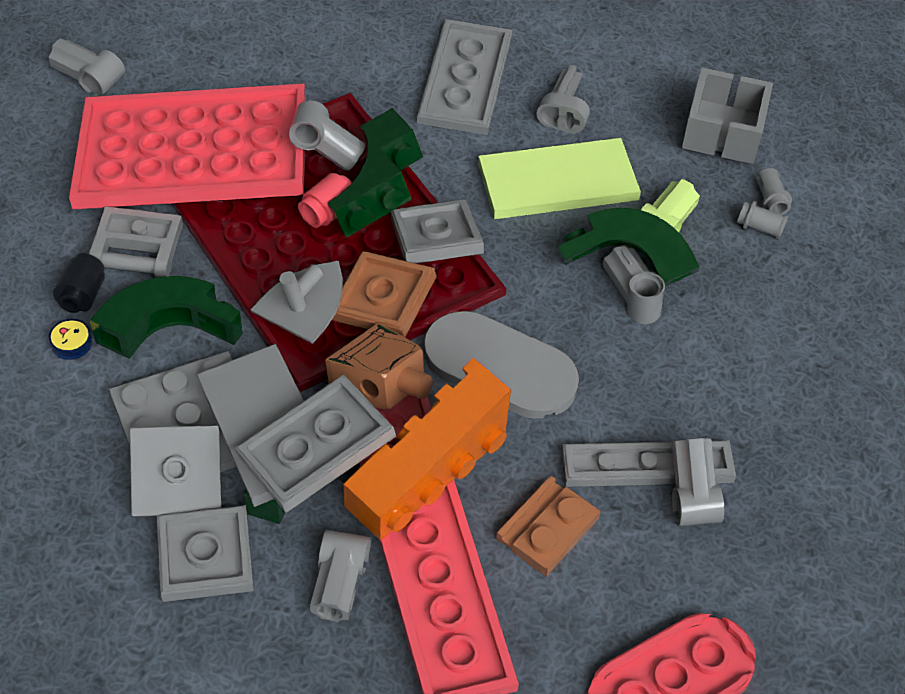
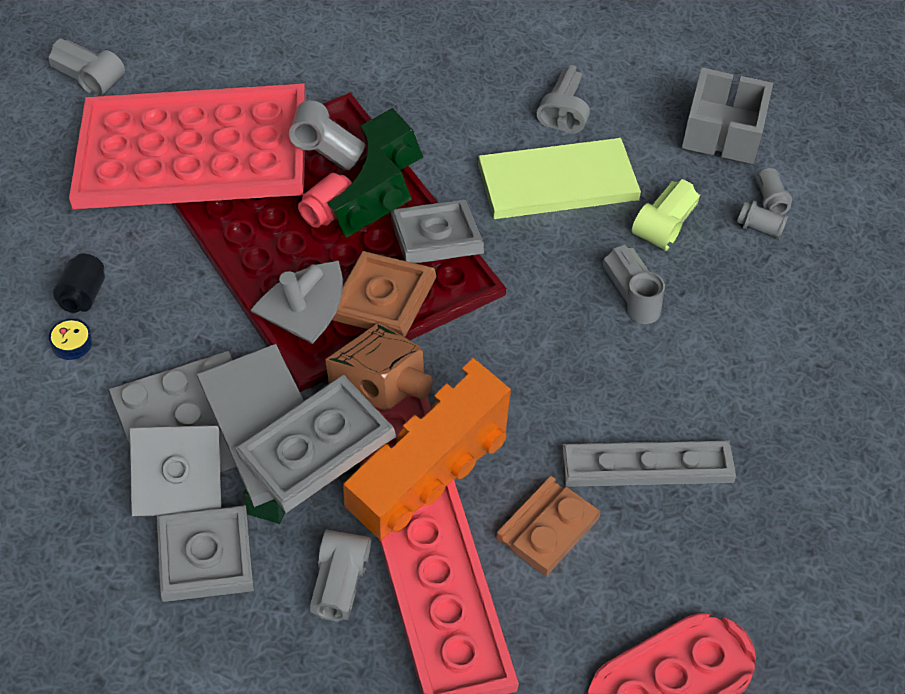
(138, 232): light grey plate -> none
(160, 303): dark green arch -> none
(465, 77): light grey tile -> none
(539, 375): light grey tile -> none
(637, 229): dark green arch -> none
(696, 491): light grey piece -> none

